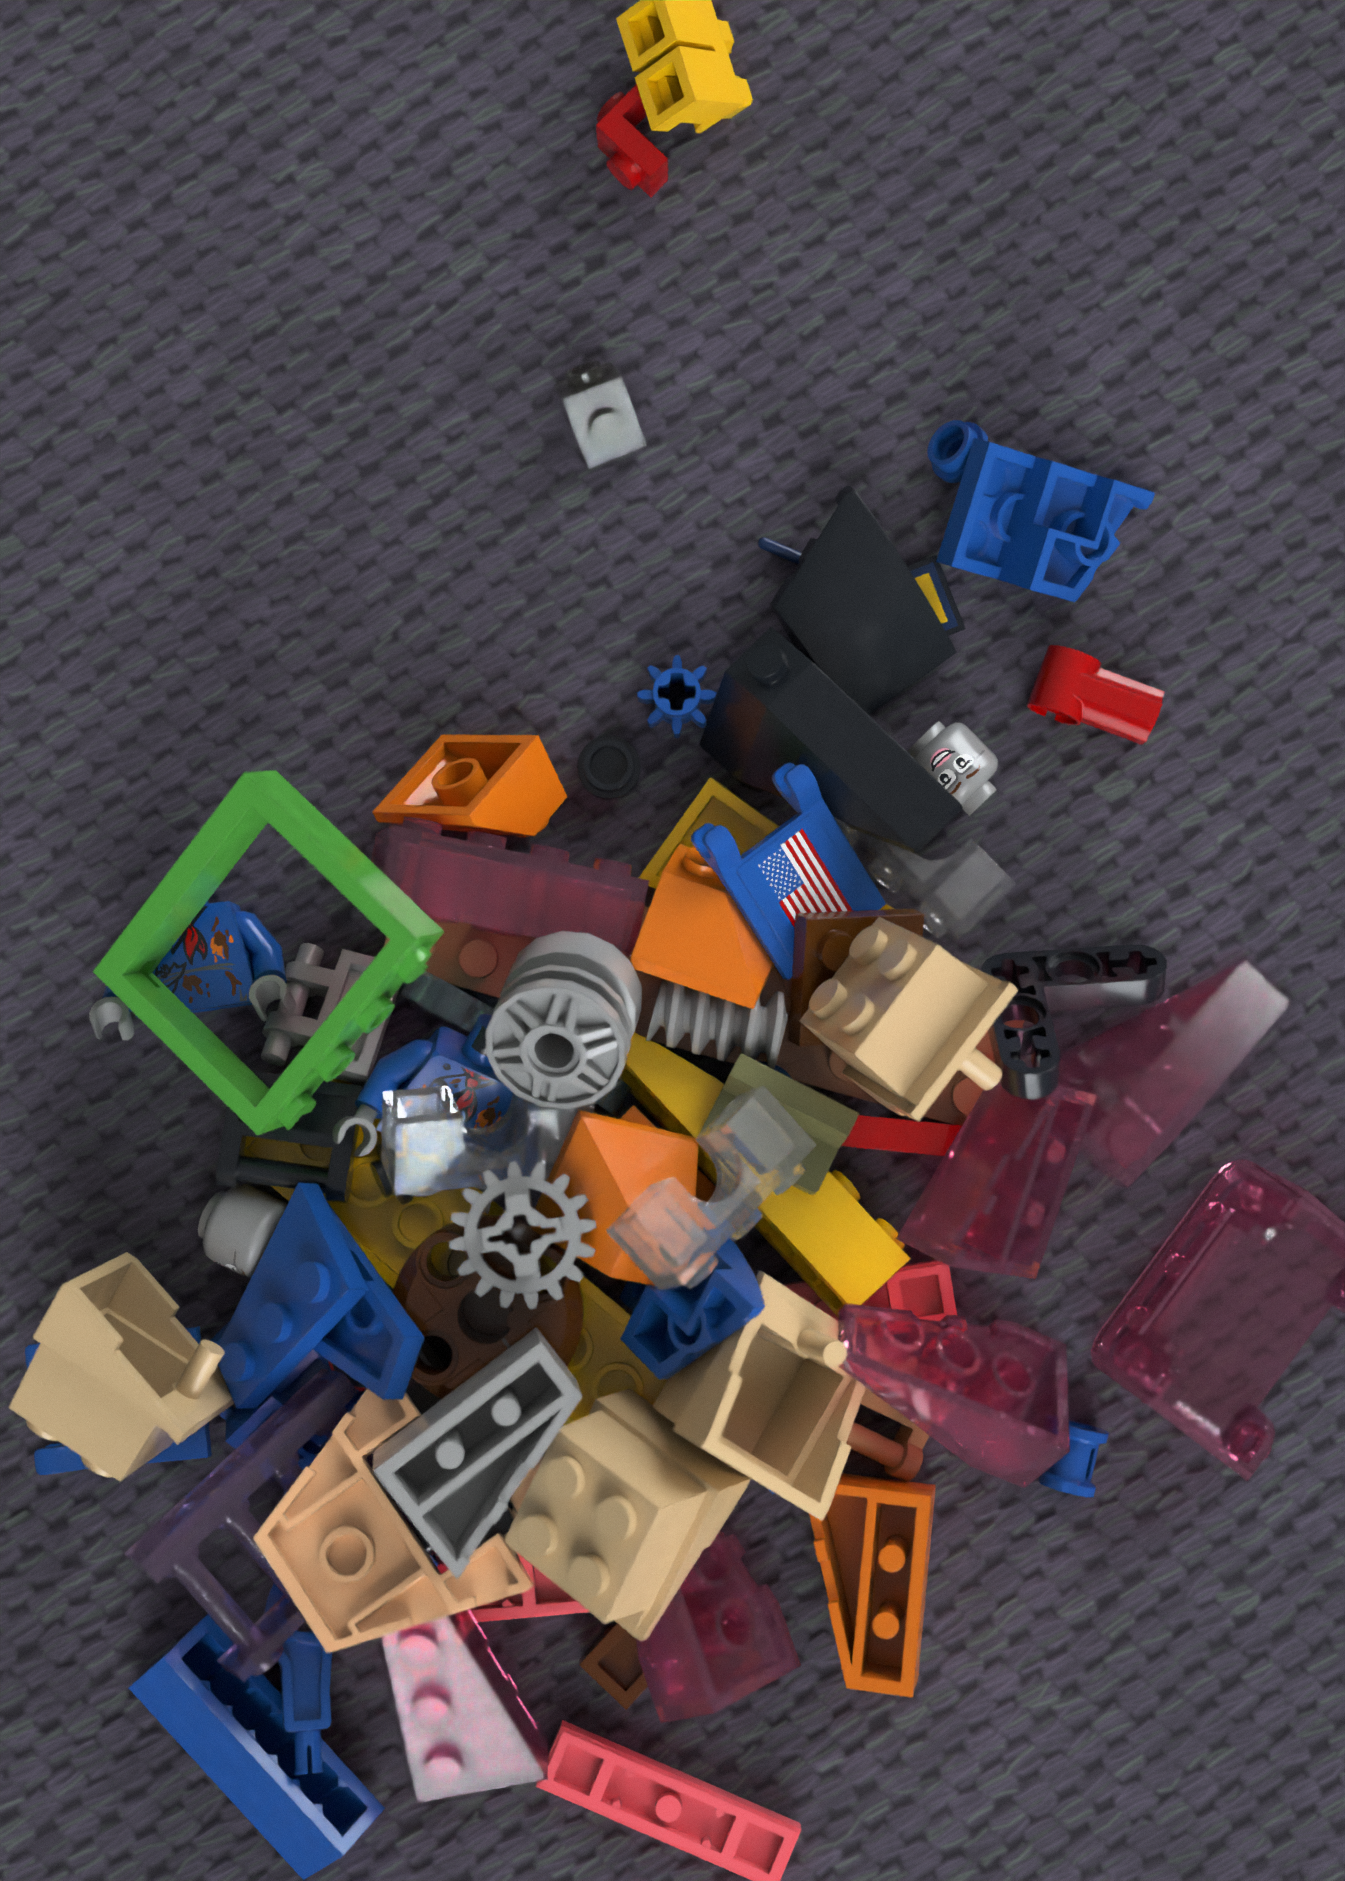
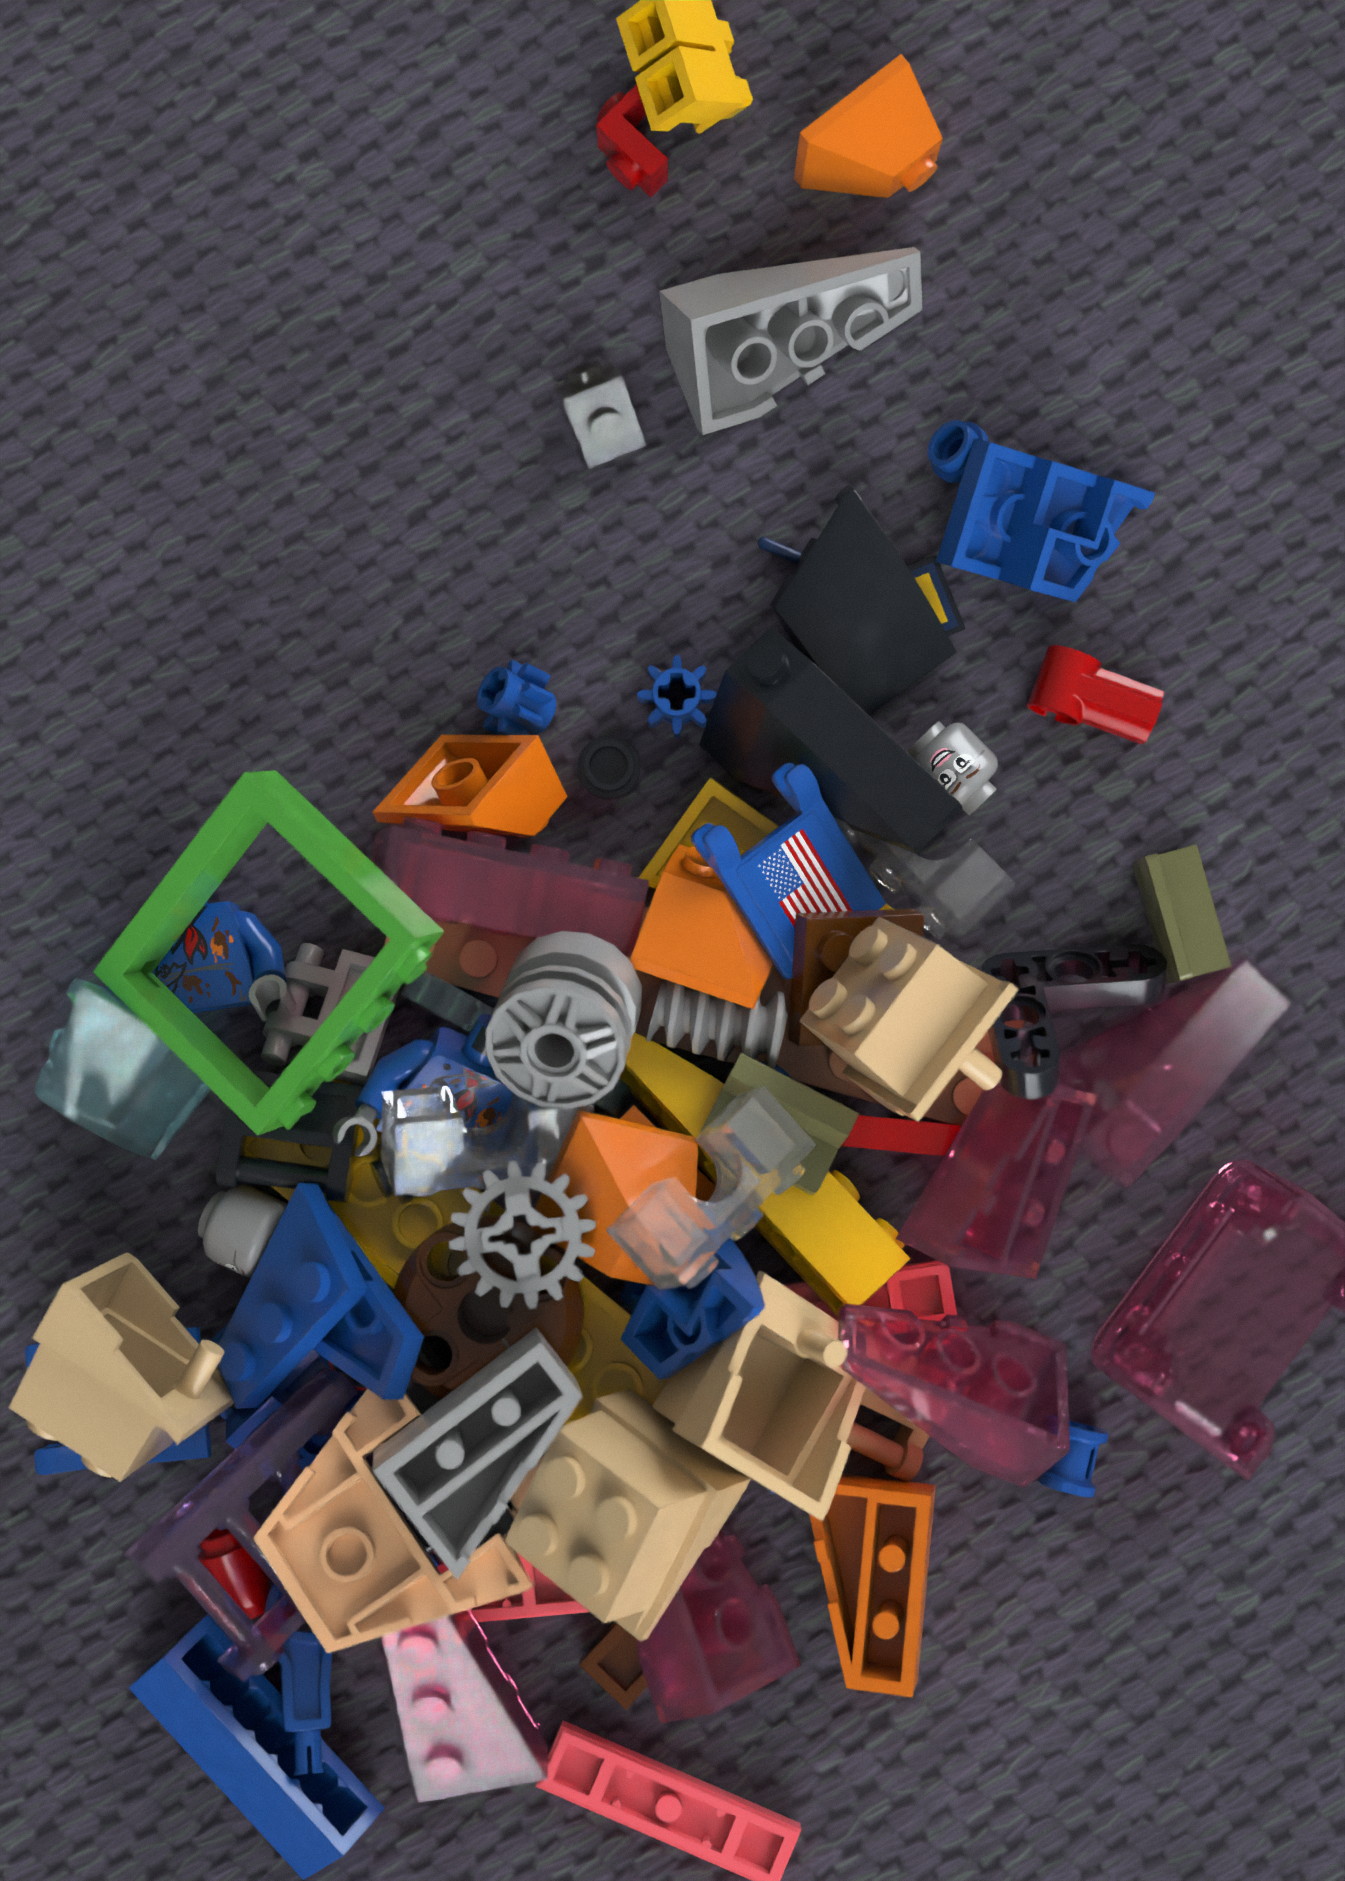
(117, 1074): none -> clear light blue slope
(235, 1571): none -> red cone
(516, 700): none -> blue gear
(762, 328): none -> light grey wedge
(872, 138): none -> orange slope
(1181, 913): none -> olive panel

